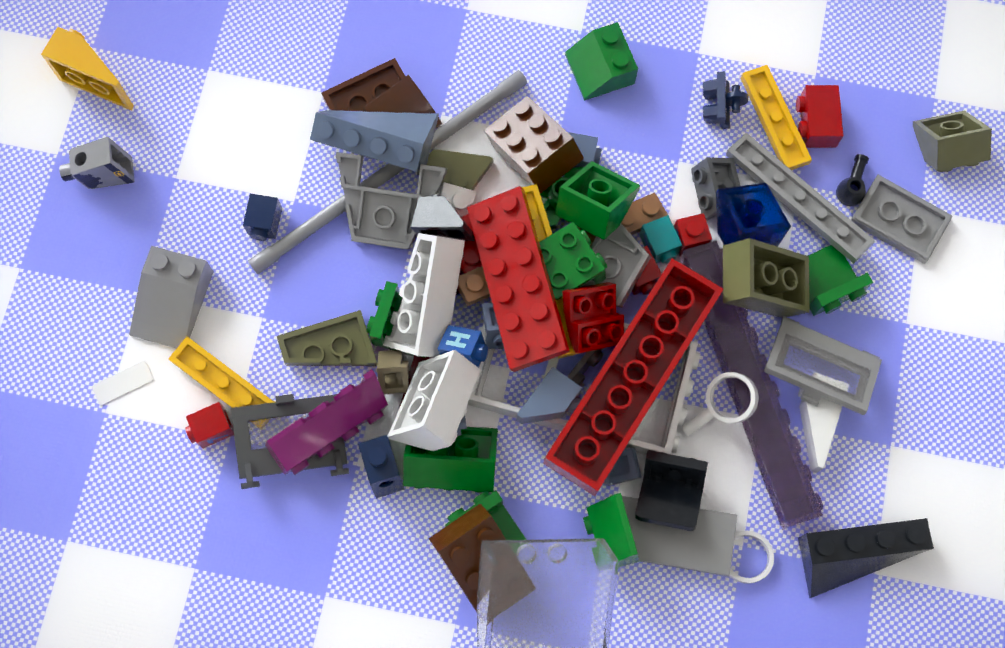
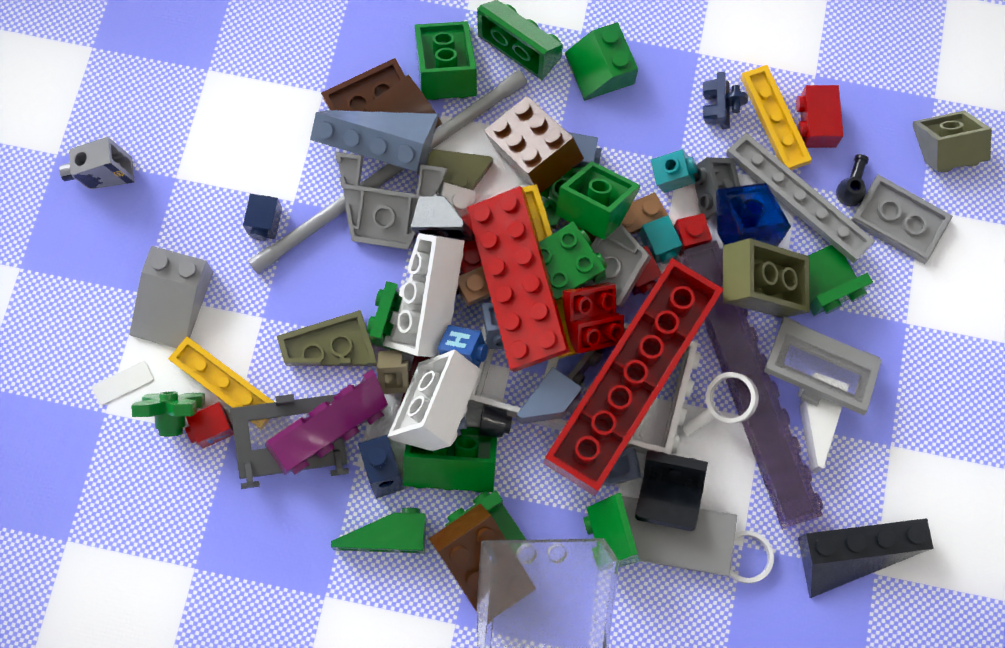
(81, 67): yellow slope -> none
(168, 410): none -> green plant
(393, 534): none -> green slope
(446, 60): none -> green slope
(494, 422): none -> black hat
(518, 38): none -> green slope
(674, 170): none -> teal brick

